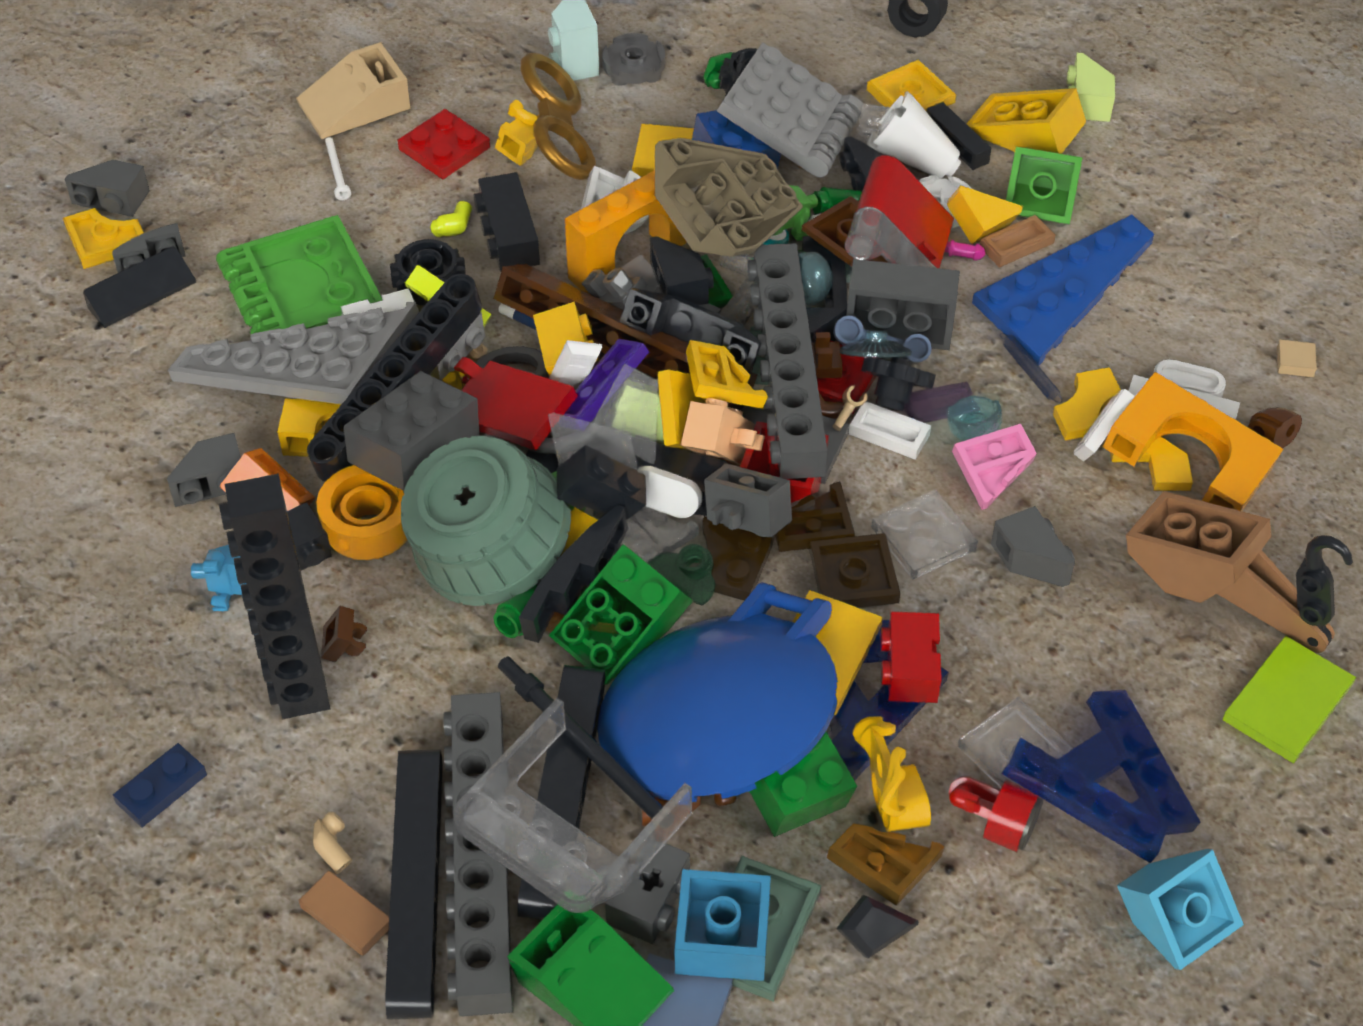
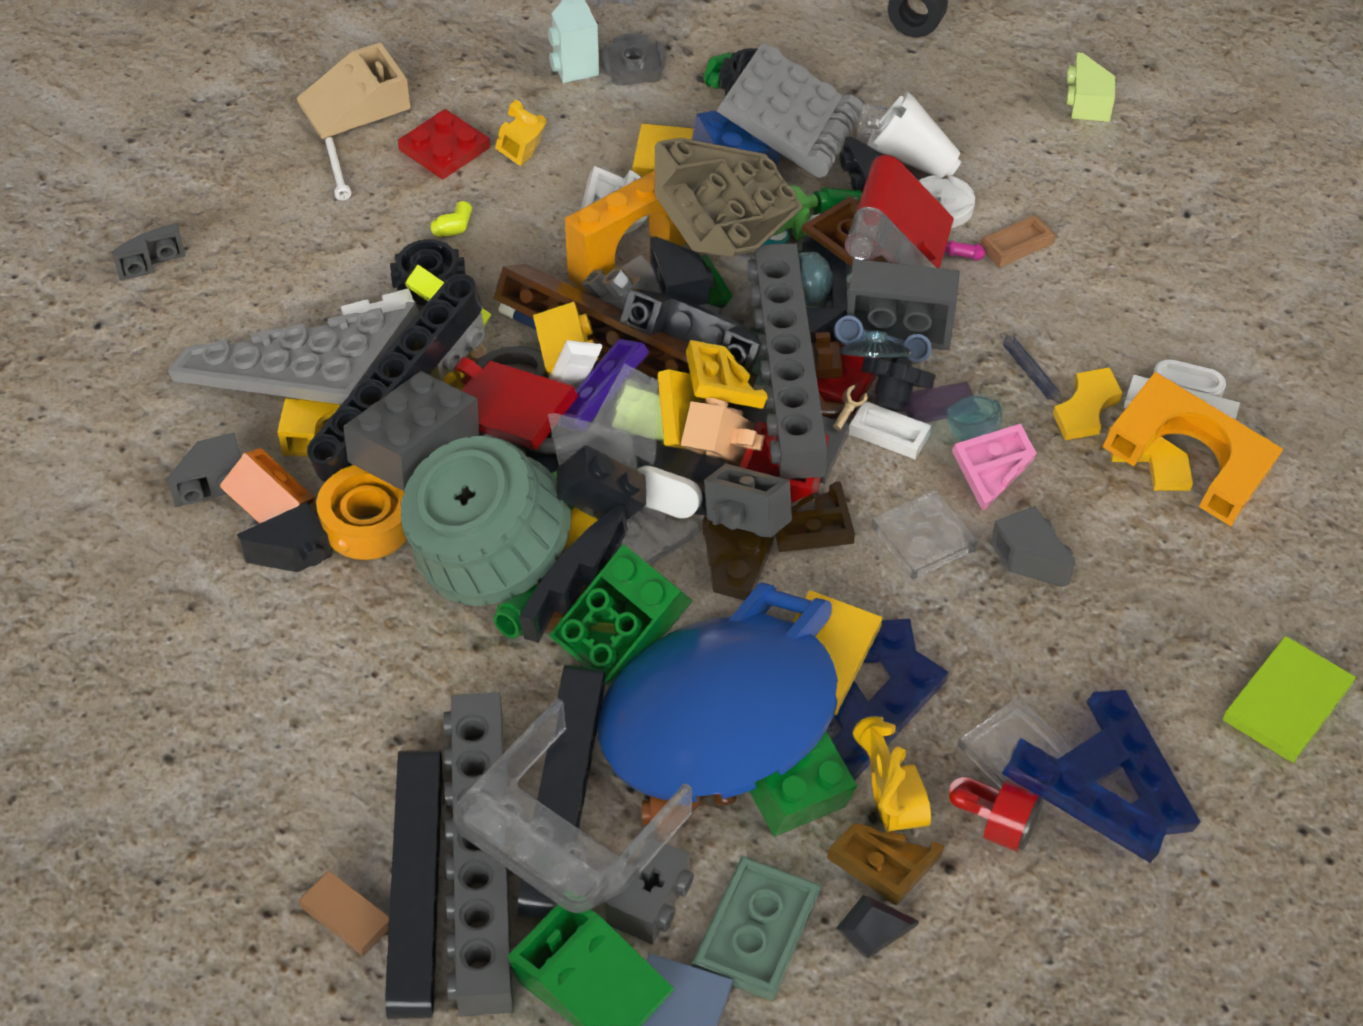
(98, 236): yellow tile -> none
(109, 187): dark grey slope -> none
(138, 287): black slope -> none
(159, 785): dark blue plate -> none
(219, 575): dark azure piece -> none
(274, 594): black brick -> none
(297, 276): bright green hinge -> none
(326, 842): tan arm -> none
(339, 635): reddish brown tile -> none
(507, 221): black brick -> none
(531, 690): black bar -> none
(556, 116): pearl gold bar -> none
(693, 581): clear green plate -> none
(722, 925): dark azure brick -> none
(855, 570): dark brown plate -> none
(913, 659): red brick -> none
(916, 80): yellow tile -> none
(972, 147): black piece -> none
(981, 213): yellow slope -> none
(1030, 119): yellow slope -> none
(1044, 184): bright green slope -> none
(1062, 288): blue wing -> none
(1103, 424): white tile -> none
(1181, 905): medium azure slope -> none
(1213, 549): medium nougat slope -> none
(1276, 425): reddish brown piece -> none
(1296, 358): tan tile -> none

